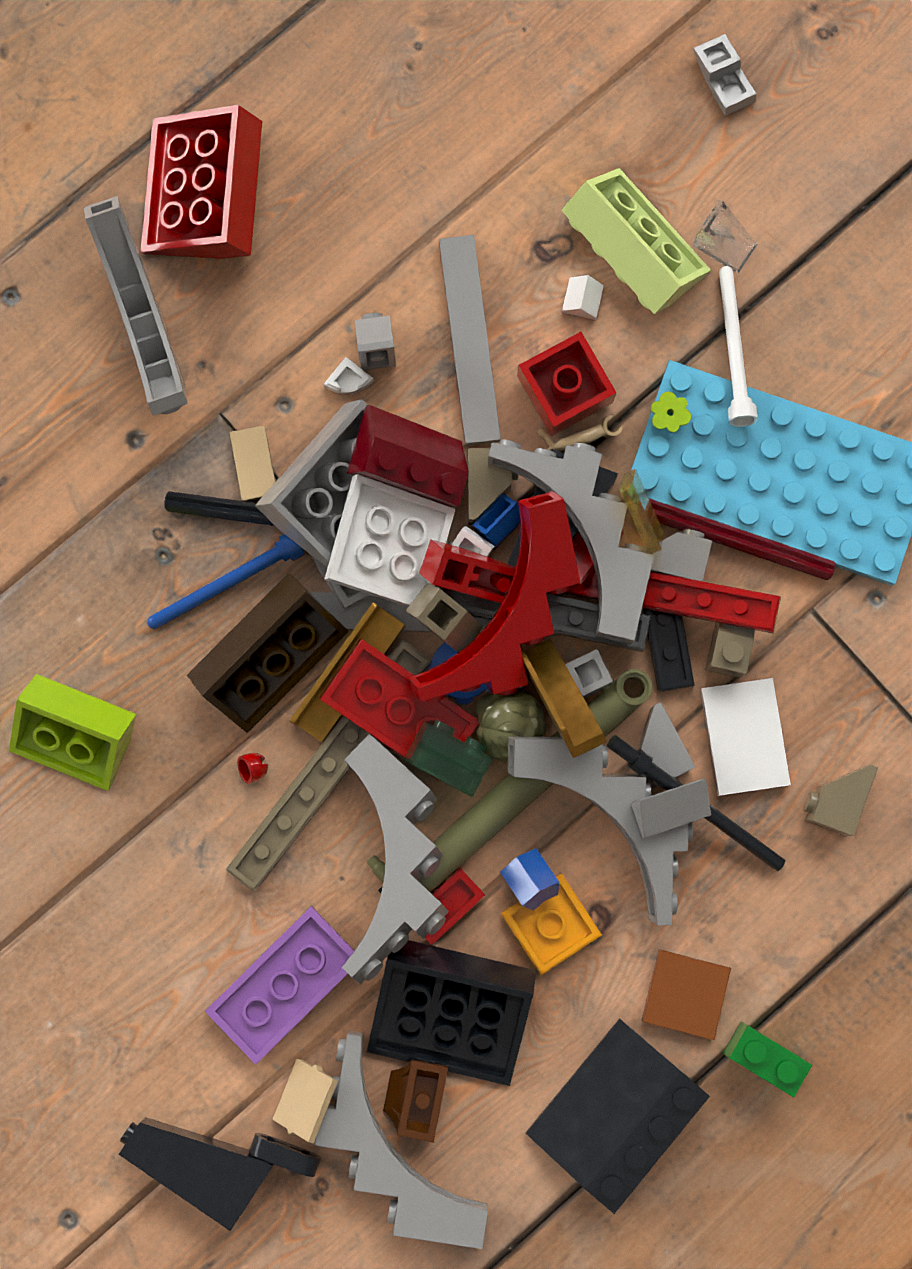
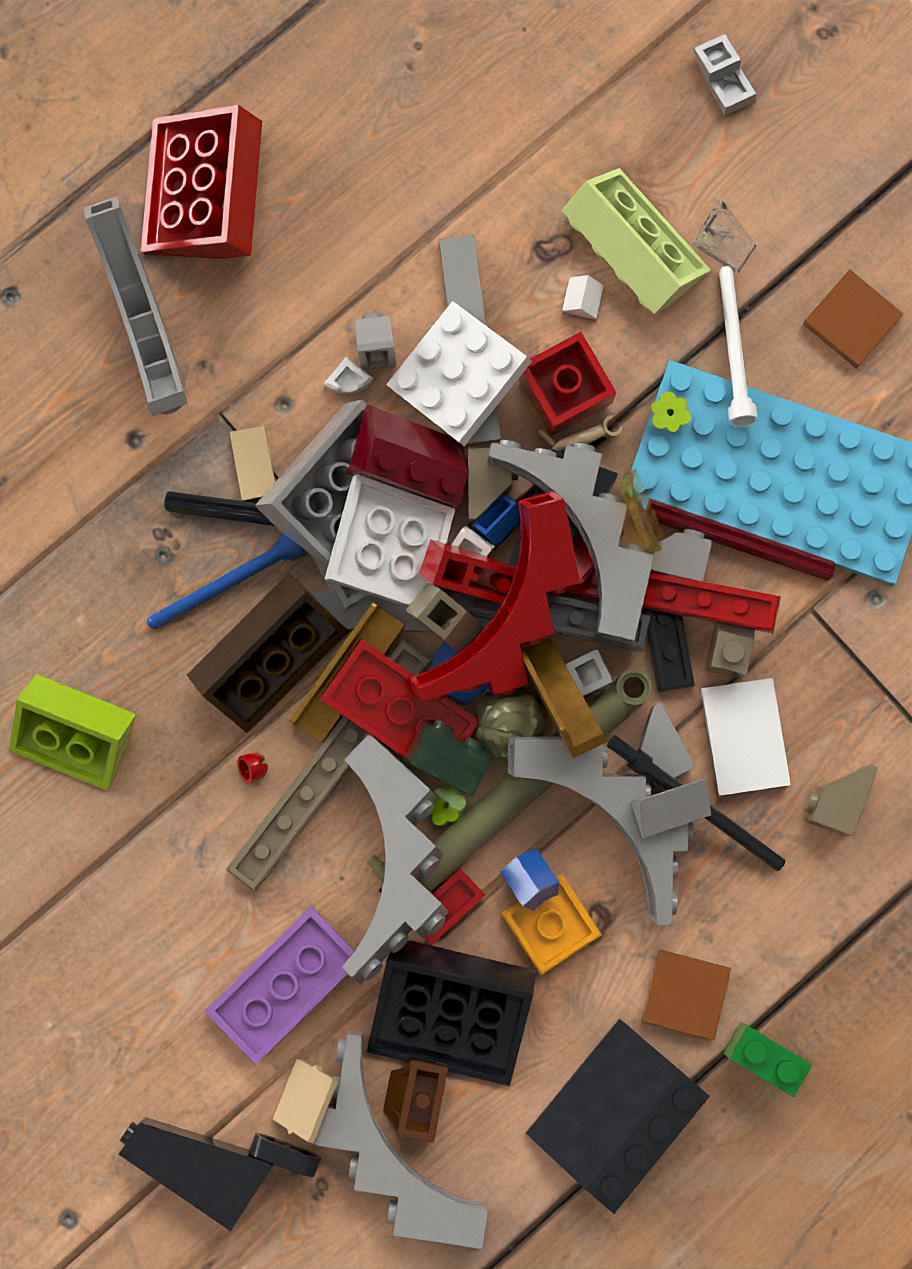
(451, 798): none -> lime plant
(459, 373): none -> white plate
(853, 318): none -> dark orange tile

